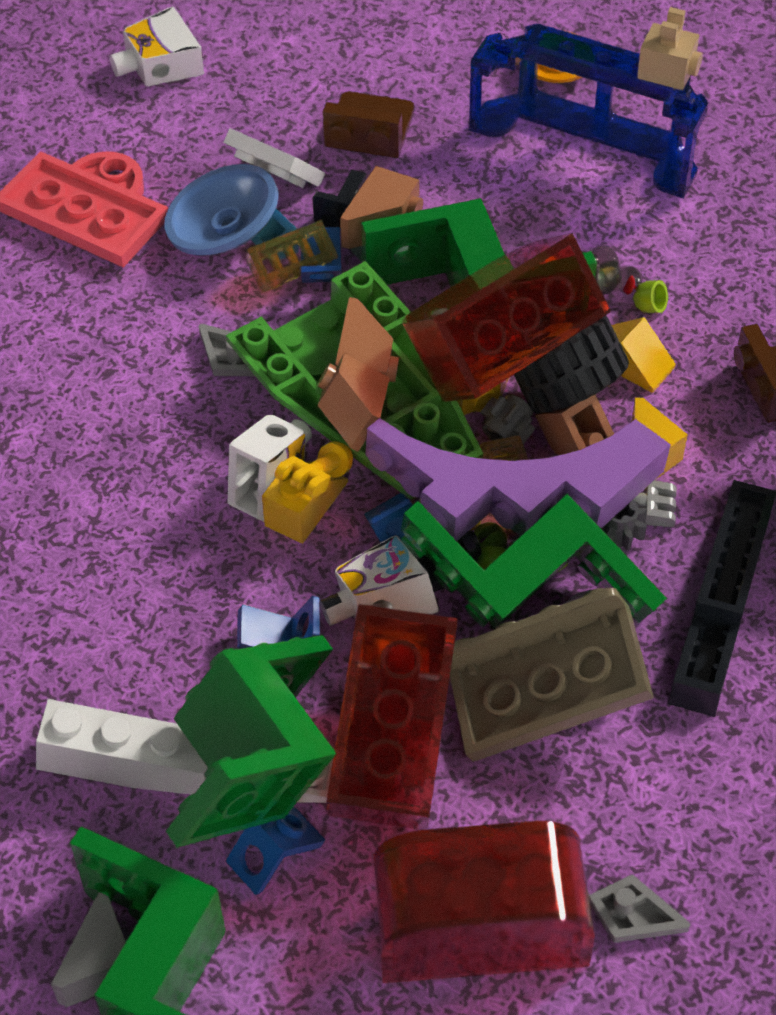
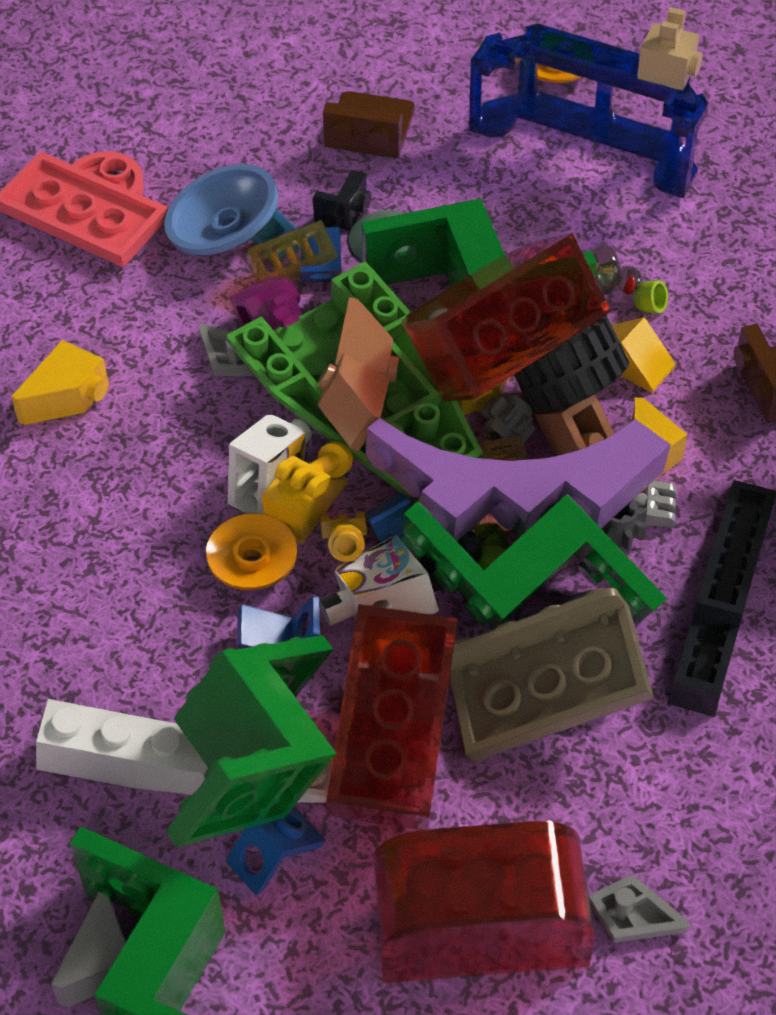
(61, 385): none -> yellow slope
(159, 50): white torso -> none
(247, 537): none -> light orange dish
(272, 299): none -> magenta brick
(273, 160): white plate -> none
(344, 535): none -> yellow hinge
(381, 196): nougat slope -> none

